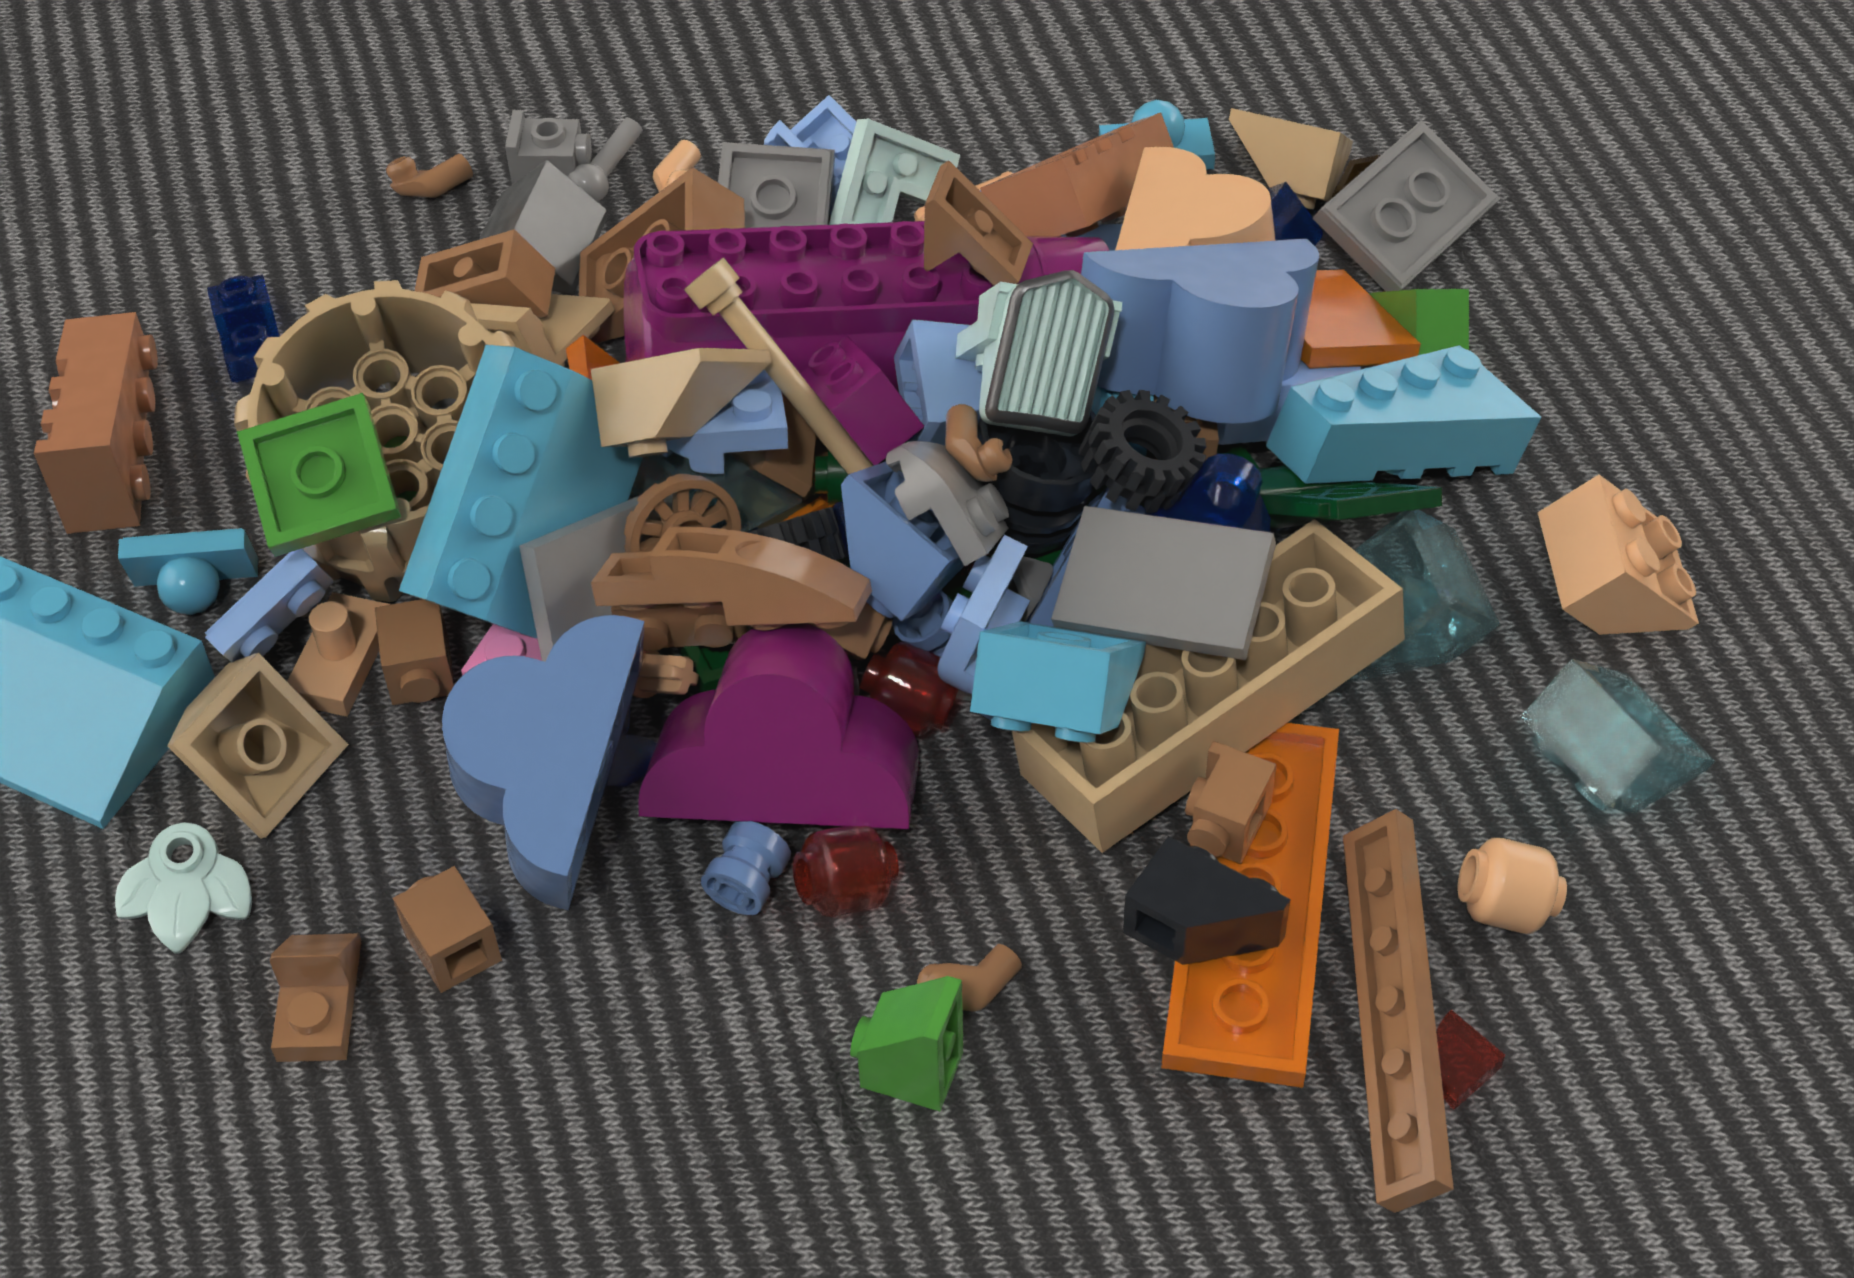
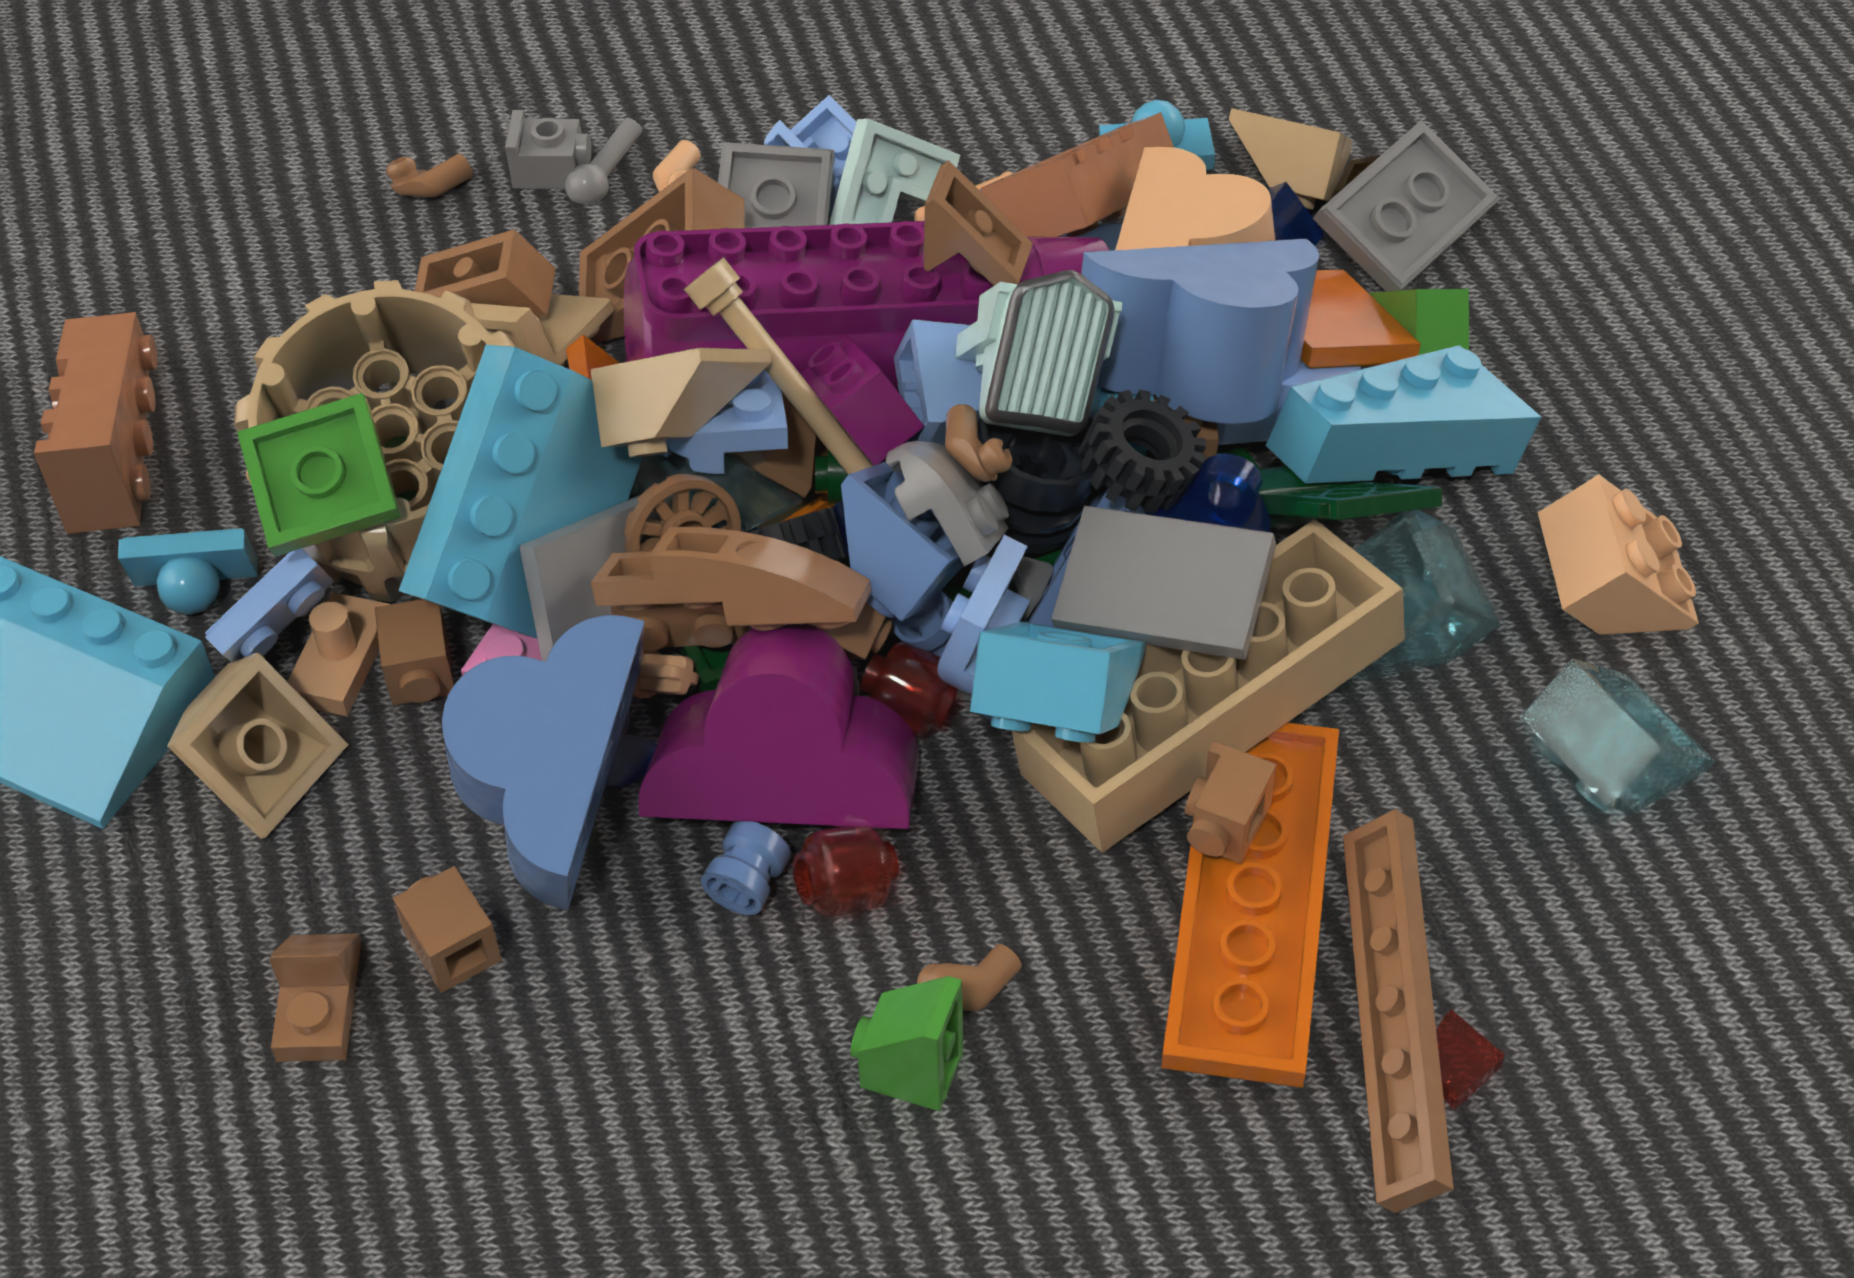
(184, 893): light aqua plate -> none
(243, 322): clear blue slope -> none
(552, 217): slope -> none
(1201, 908): black slope -> none
(1511, 885): light nougat head -> none

